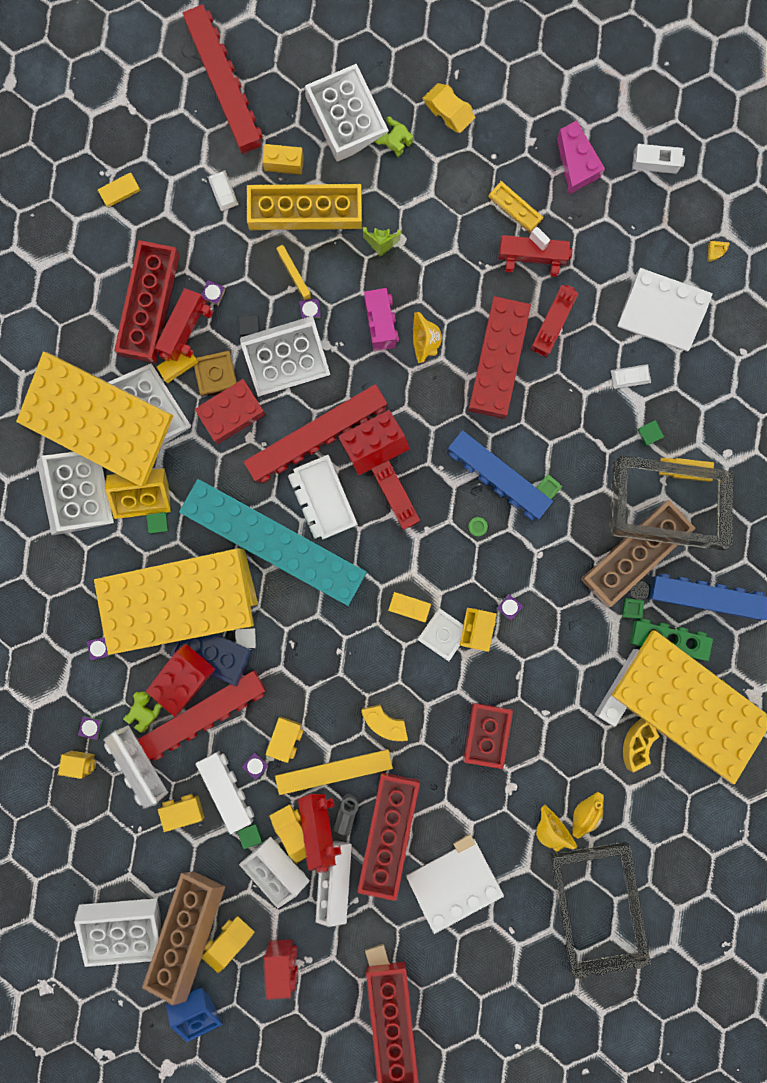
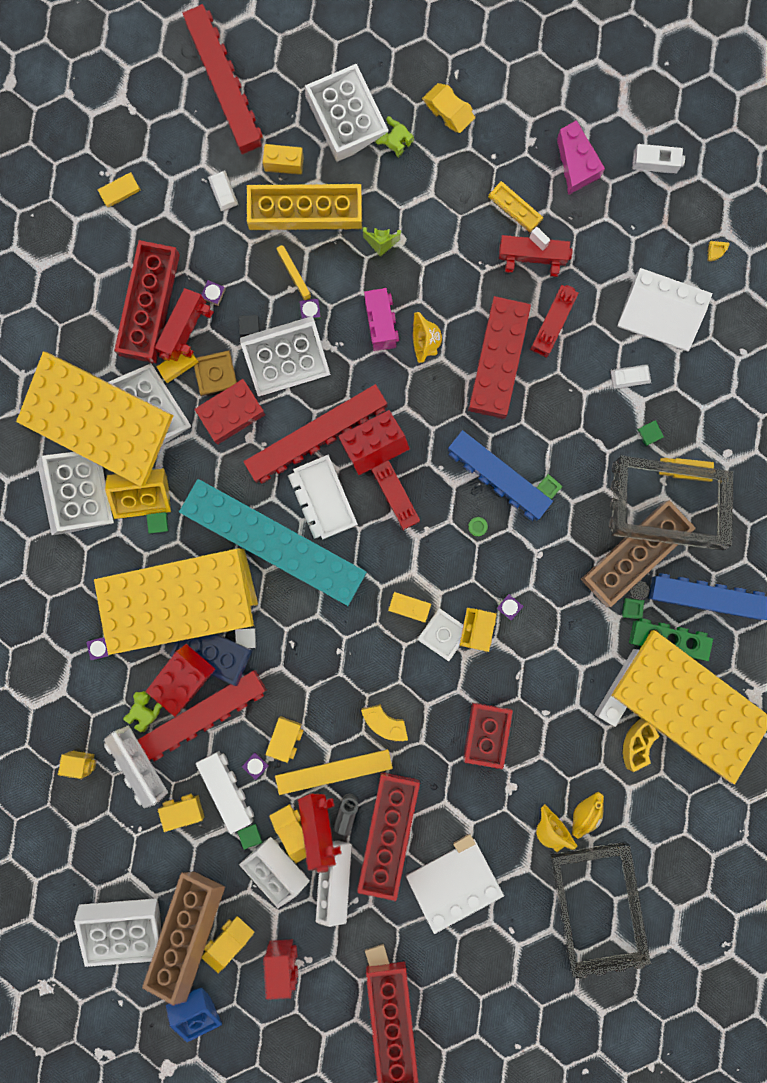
(90, 727): tile -> none

